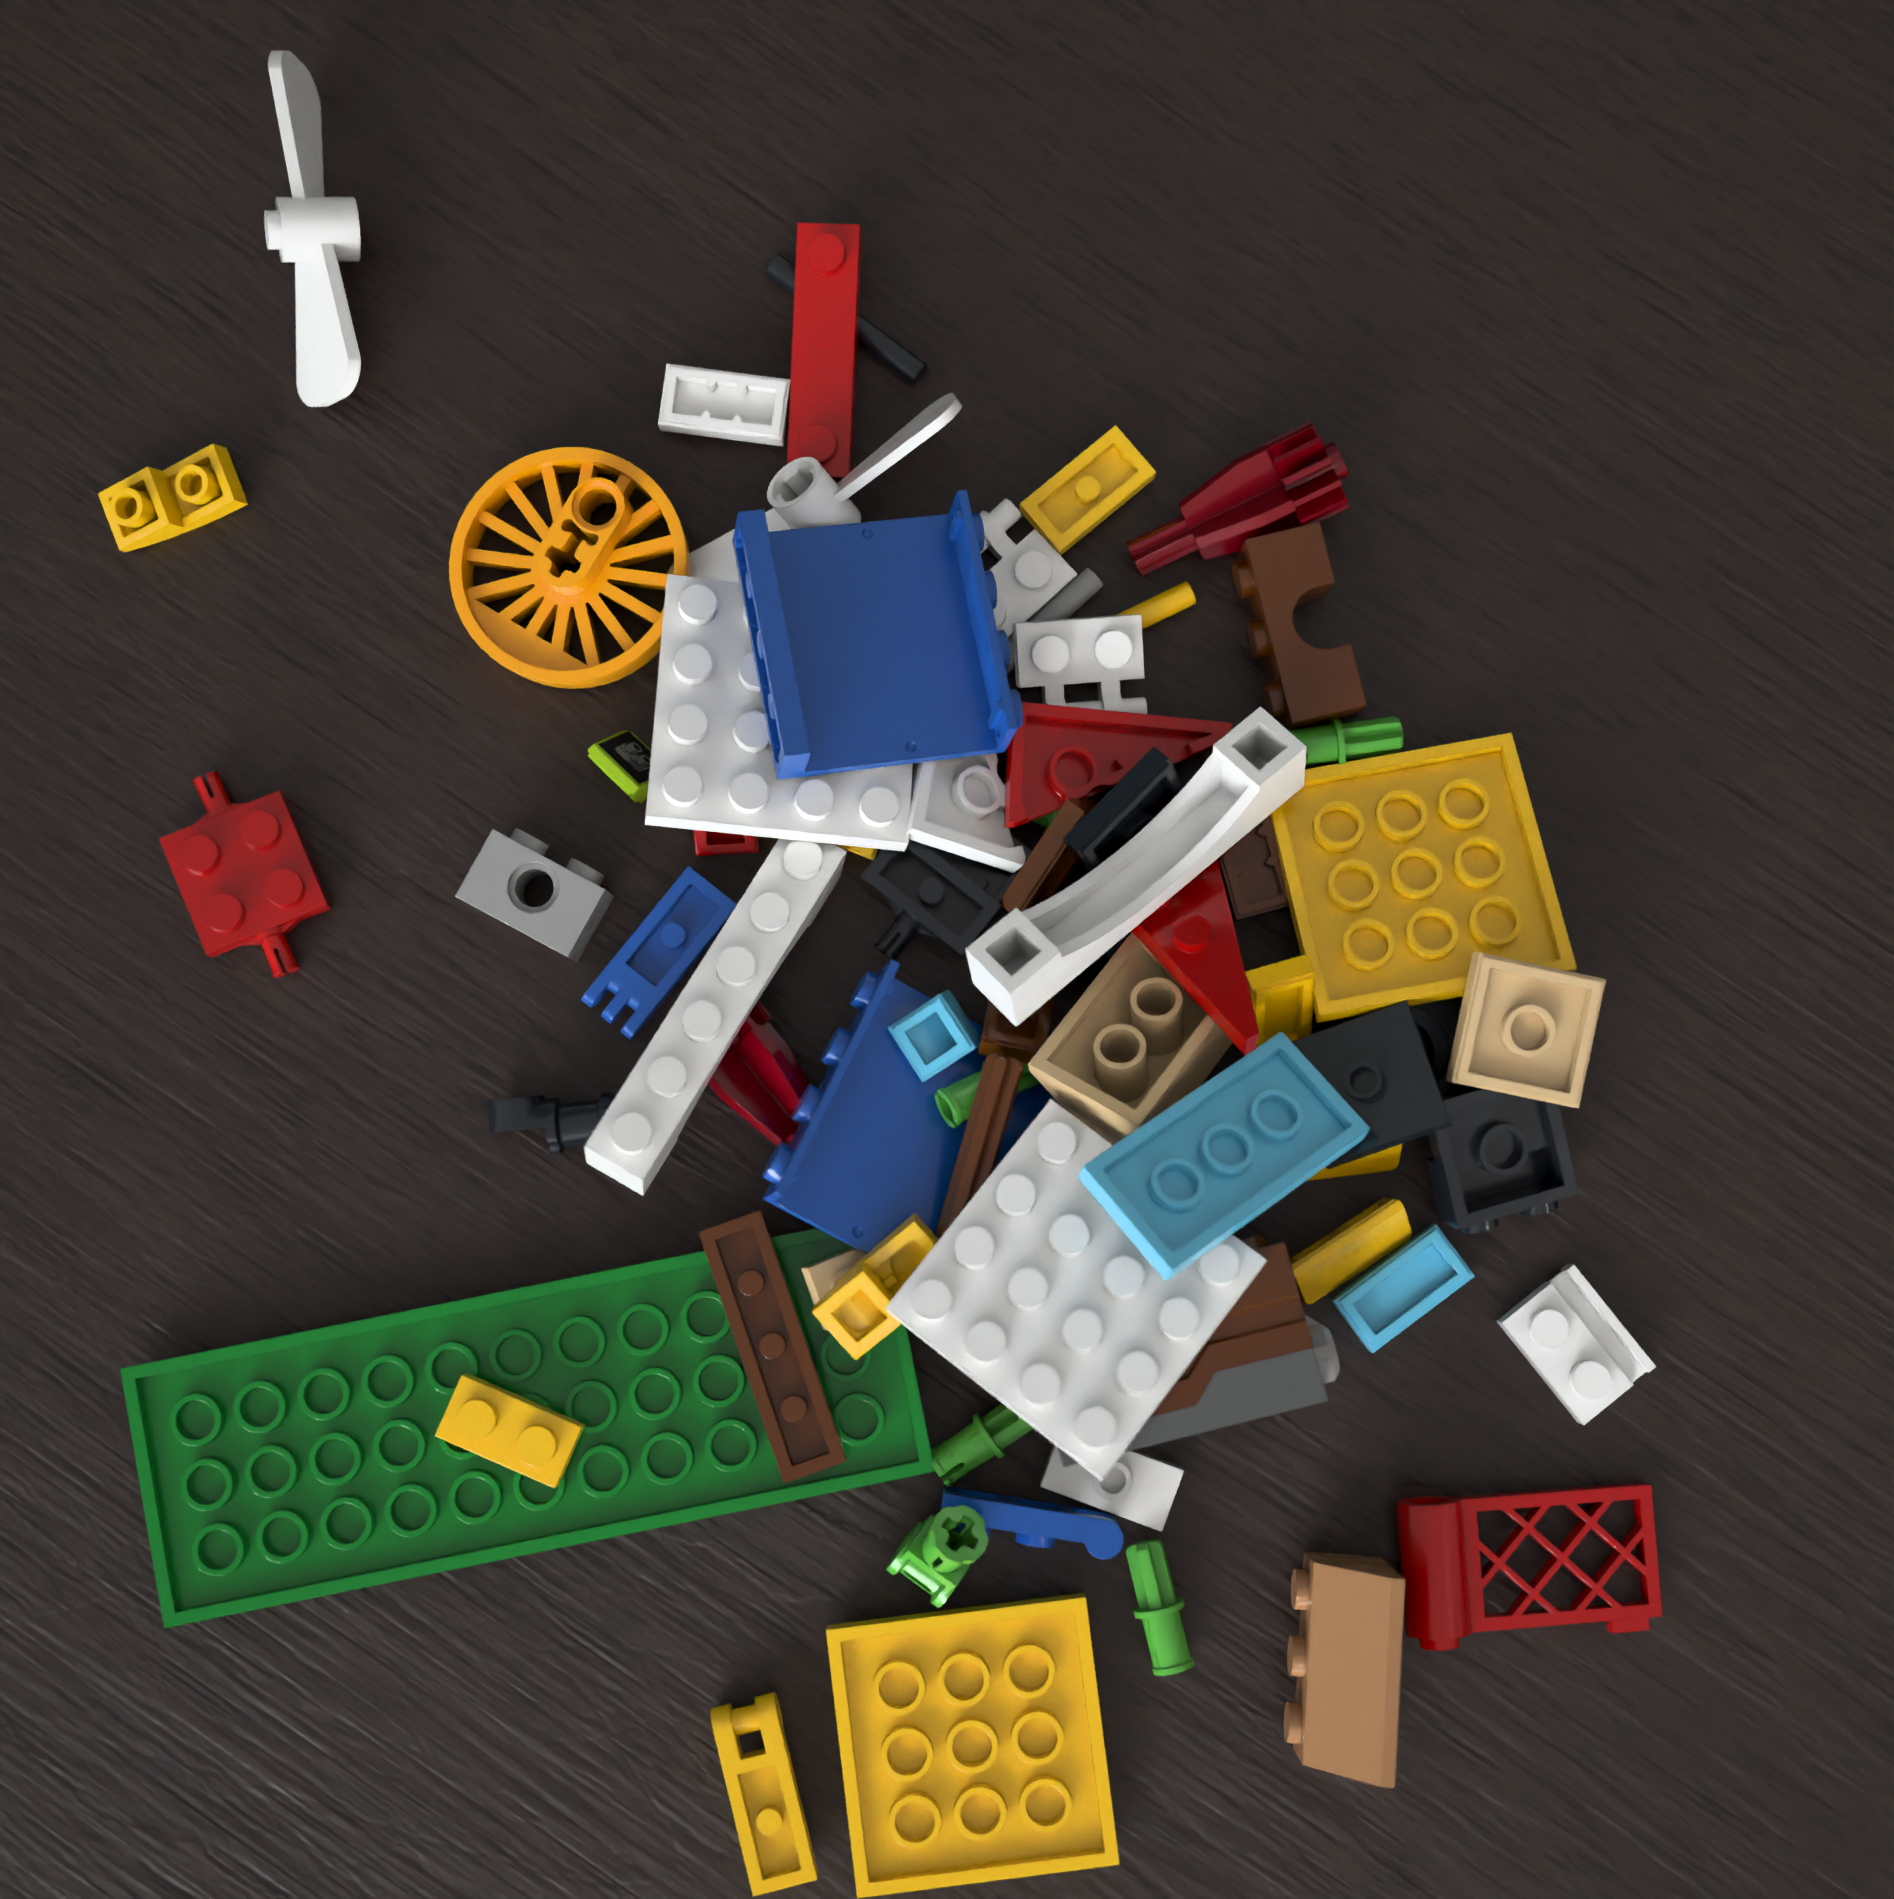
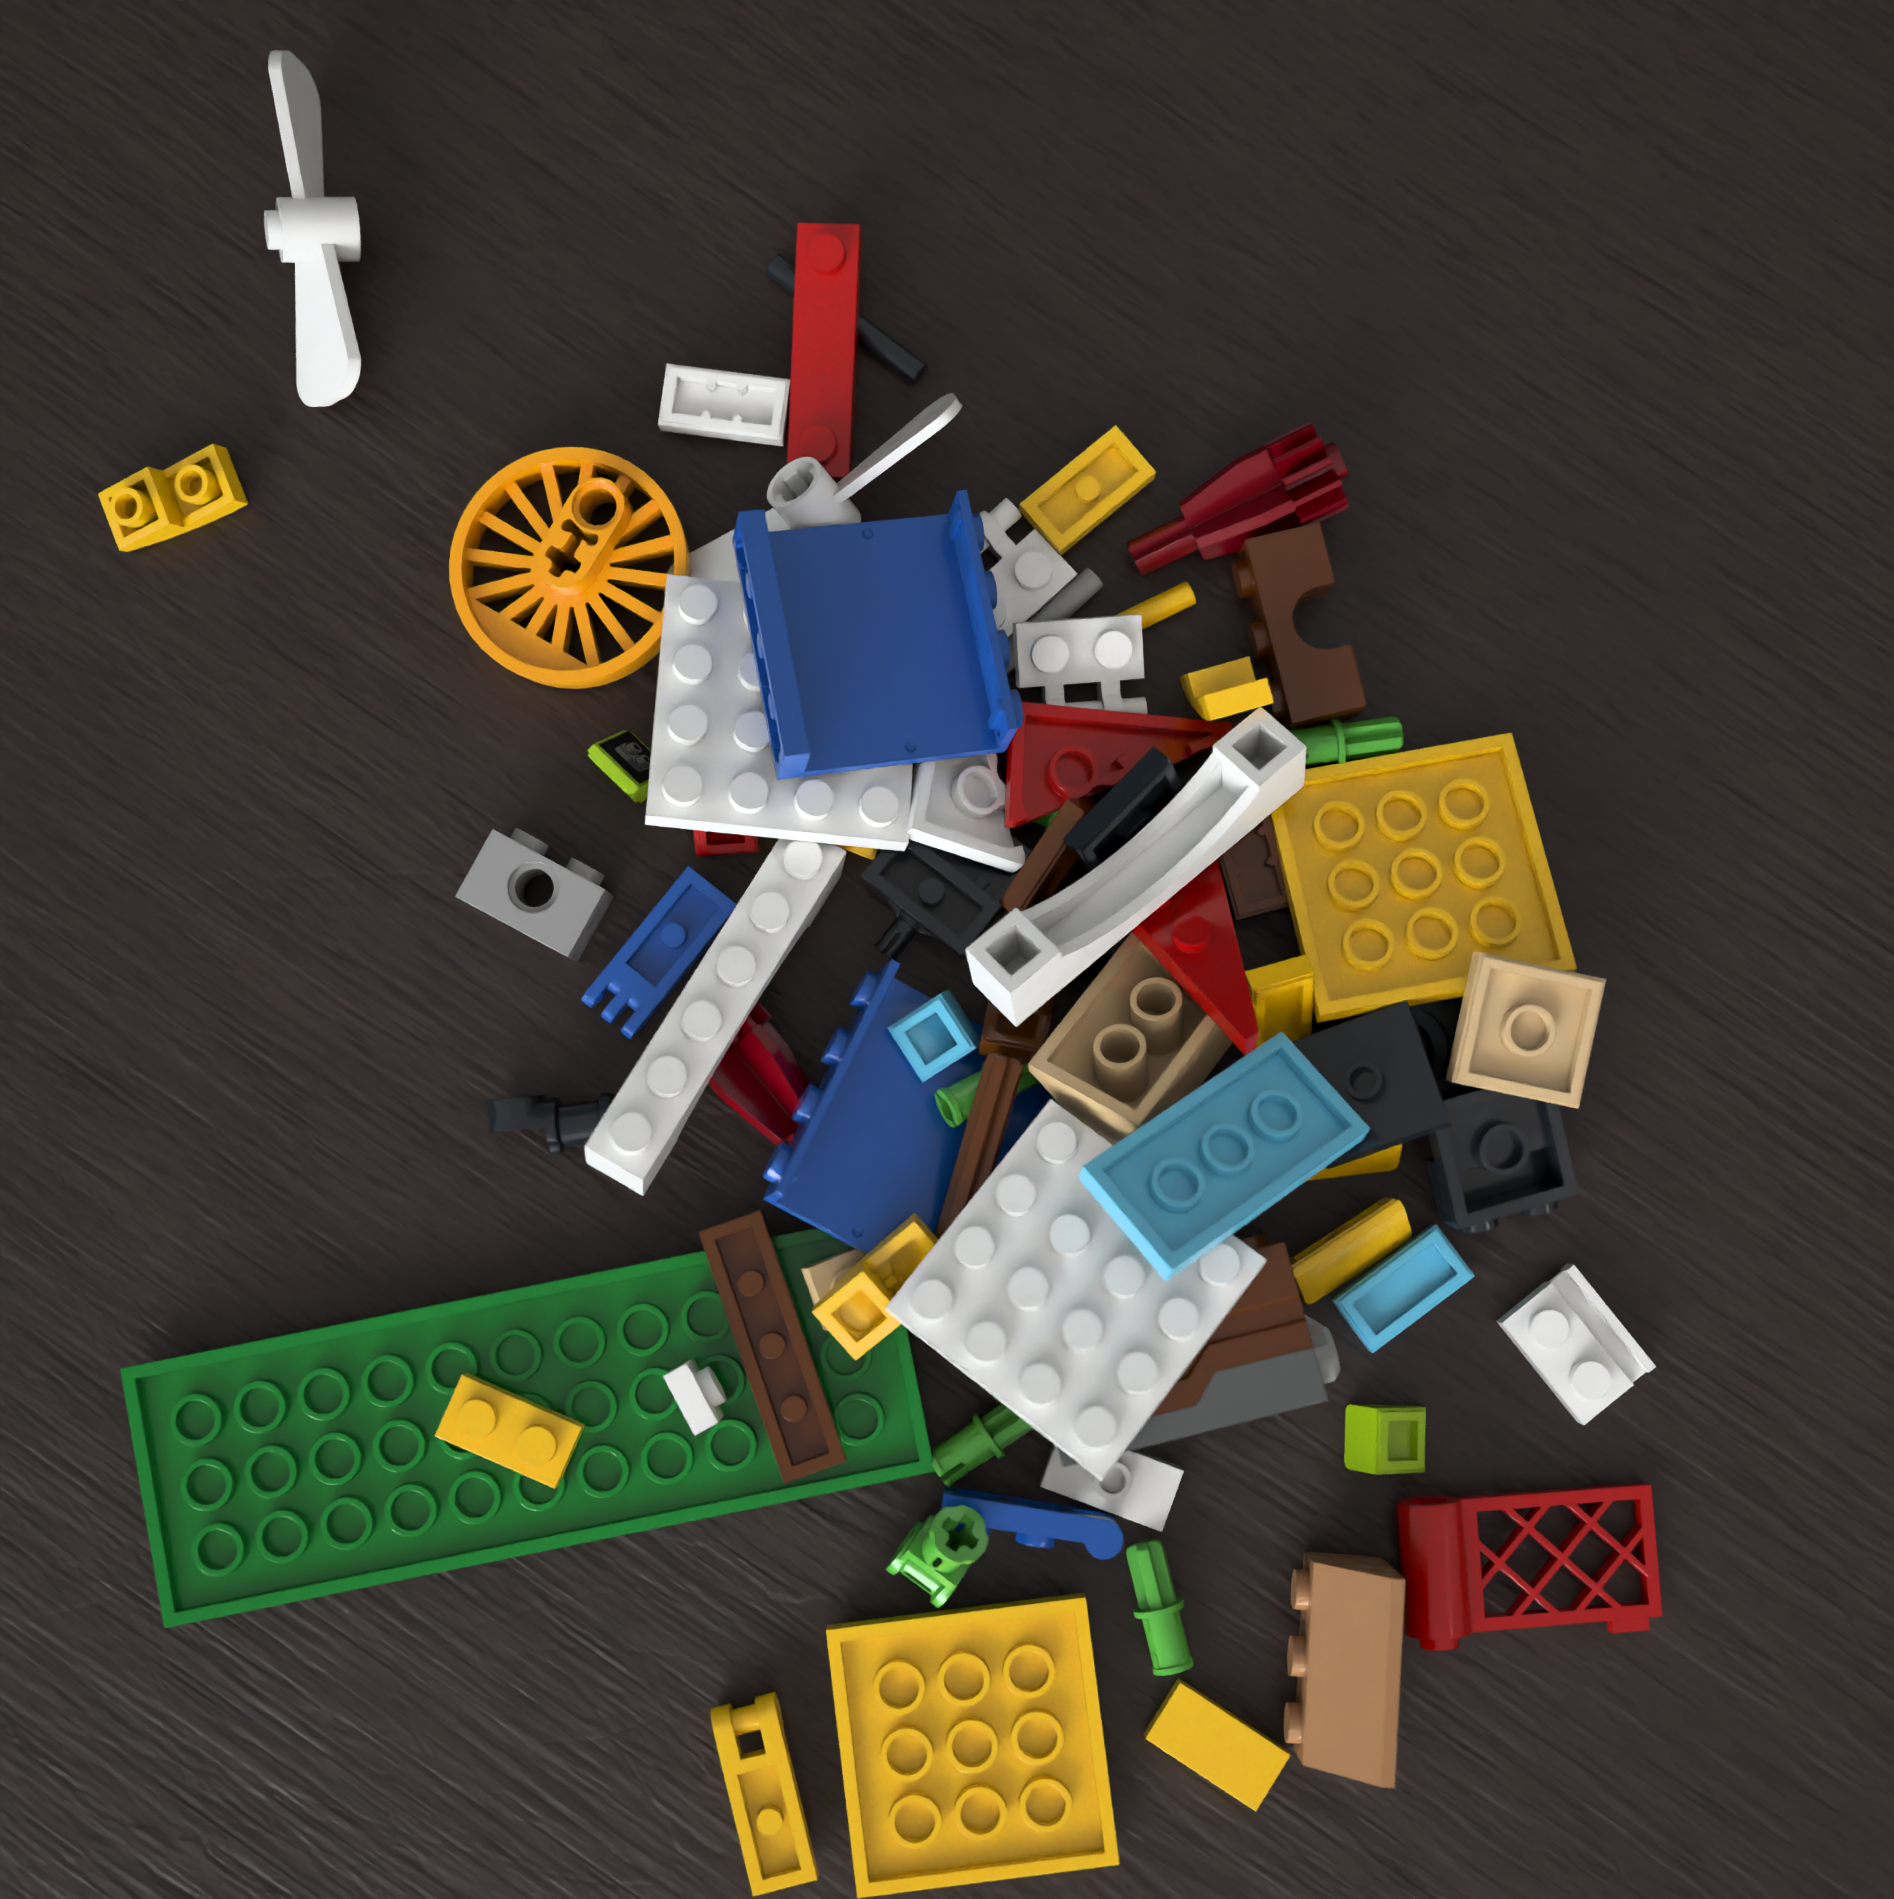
(245, 874): red plate -> none
(697, 1395): none -> white plate
(1216, 1744): none -> yellow tile
(1225, 689): none -> yellow slope
(1385, 1438): none -> lime slope

